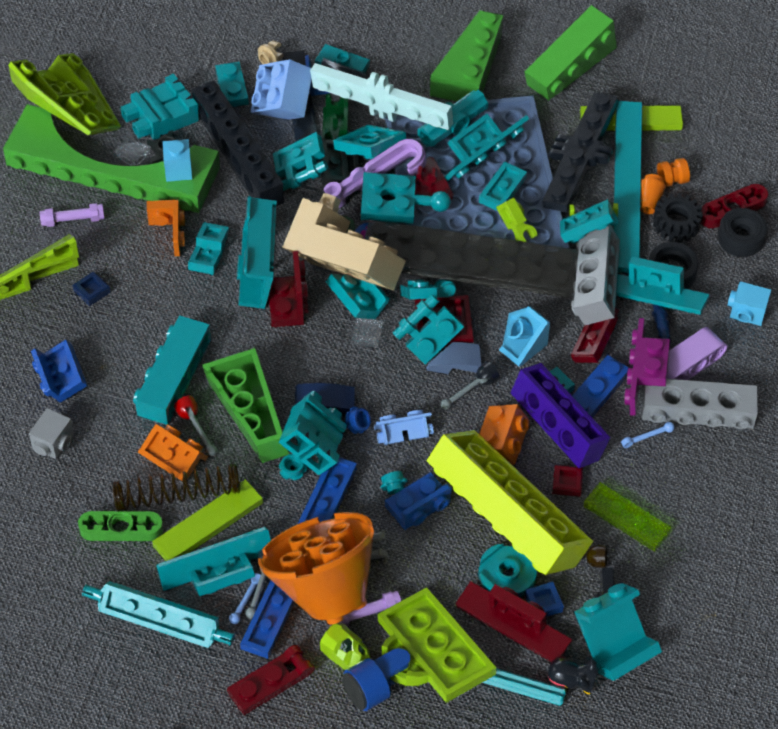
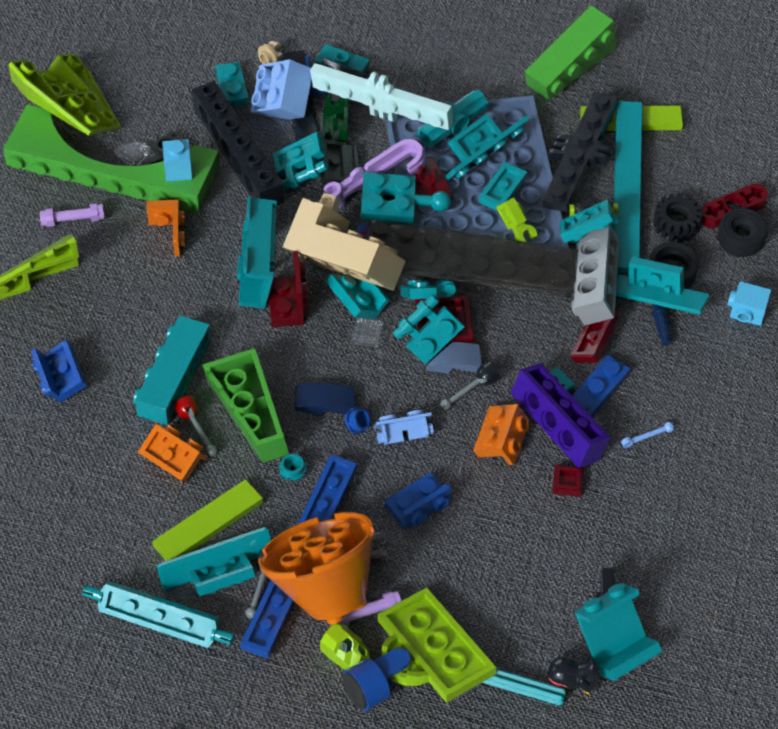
(51, 434): light grey brick -> none
(91, 288): dark blue tile -> none
(111, 517): bright green beam -> none
(161, 109): teal hips -> none
(209, 248): teal slope -> none
(233, 478): dark brown piece -> none
(234, 618): light blue hinge -> none
(270, 680): dark red plate -> none
(317, 432): teal hips -> none
(368, 141): teal plate -> none
(393, 482): teal plate -> none
(469, 59): bright green wedge -> none
(506, 556): teal plate -> none
(509, 502): neon yellow brick -> none
(514, 618): dark red bracket -> none
(525, 335): medium azure slope -> none
(547, 597): blue plate -> none
(597, 556): dark brown hinge -> none
(627, 516): clear neon green tile -> none
(649, 364): magenta bracket -> none
(651, 191): orange cone -> none
(675, 172): orange wheel -> none
(695, 354): lavender beam -> none
(711, 395): light grey brick -> none

